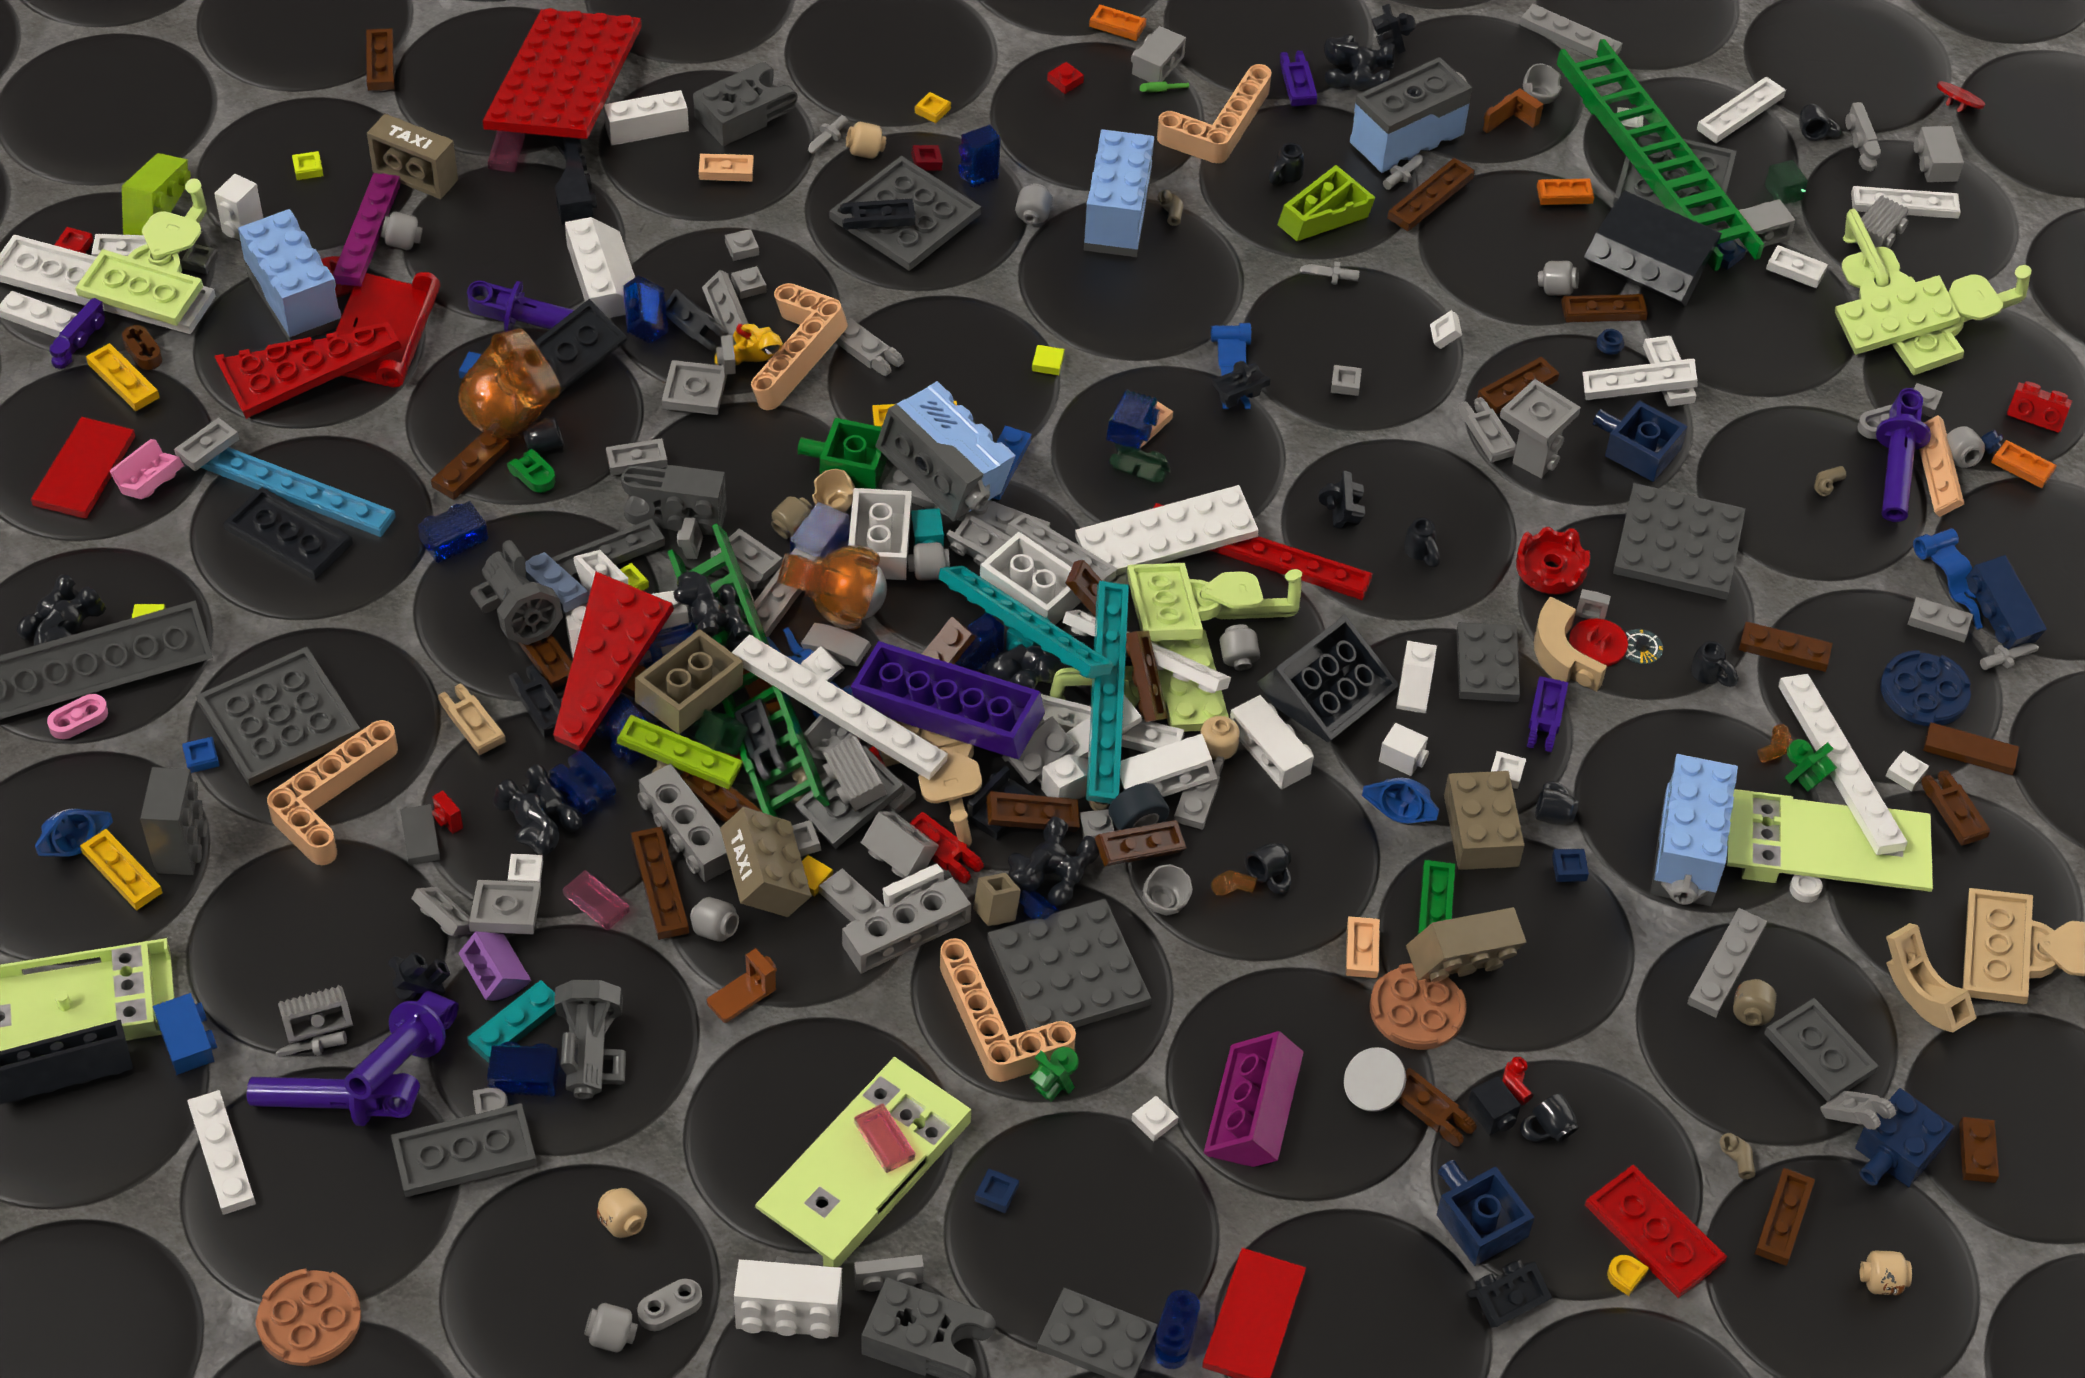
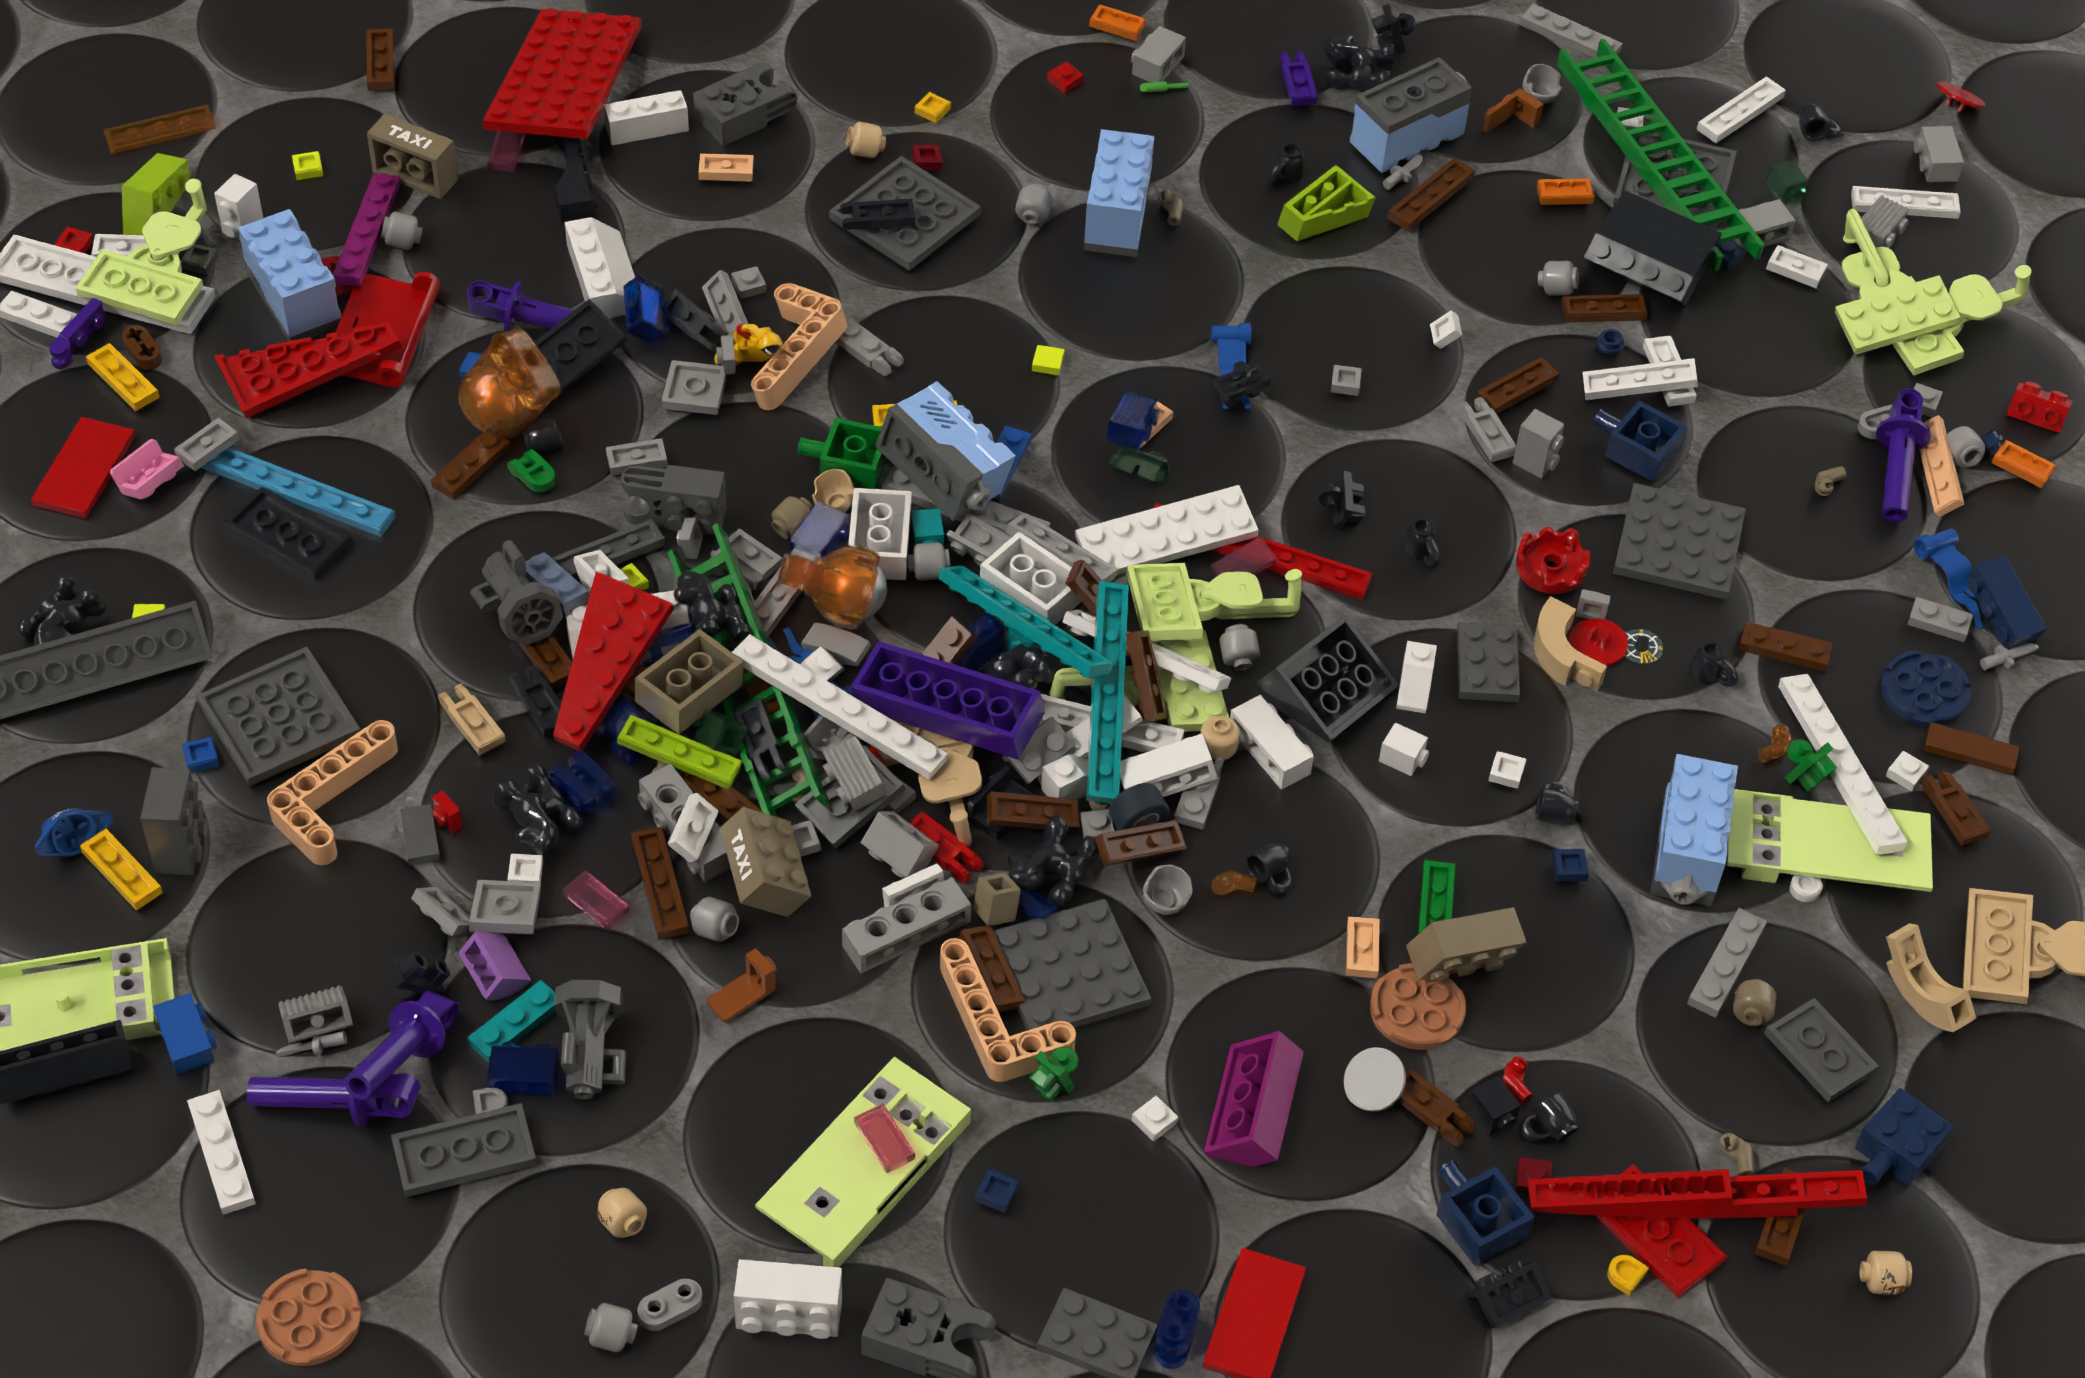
(77, 716): bright pink plate -> none
(159, 129): none -> clear orange tile
(452, 531): clear blue brick -> none
(693, 827): none -> white plate
(741, 245): light grey plate -> none
(816, 873): yellow tile -> none
(828, 132): light grey piece -> none
(849, 896): light grey plate -> none
(872, 1274): light grey plate -> none
(979, 156): clear blue brick -> none
(993, 967): none -> reddish brown plate
(1218, 140): light nougat beam -> none
(1249, 558): none -> clear pink tile
(1336, 272): light grey piece -> none
(1402, 800): blue hat -> none
(1483, 820): dark tan brick -> none
(1531, 1169): none -> dark red plate
(1540, 412): light grey plate -> none
(1547, 710): dark purple hinge -> none
(1697, 1194): none -> red slope
(1858, 1109): light grey hinge -> none
(1863, 136): light grey hinge -> none
(1979, 1149): reddish brown plate -> none

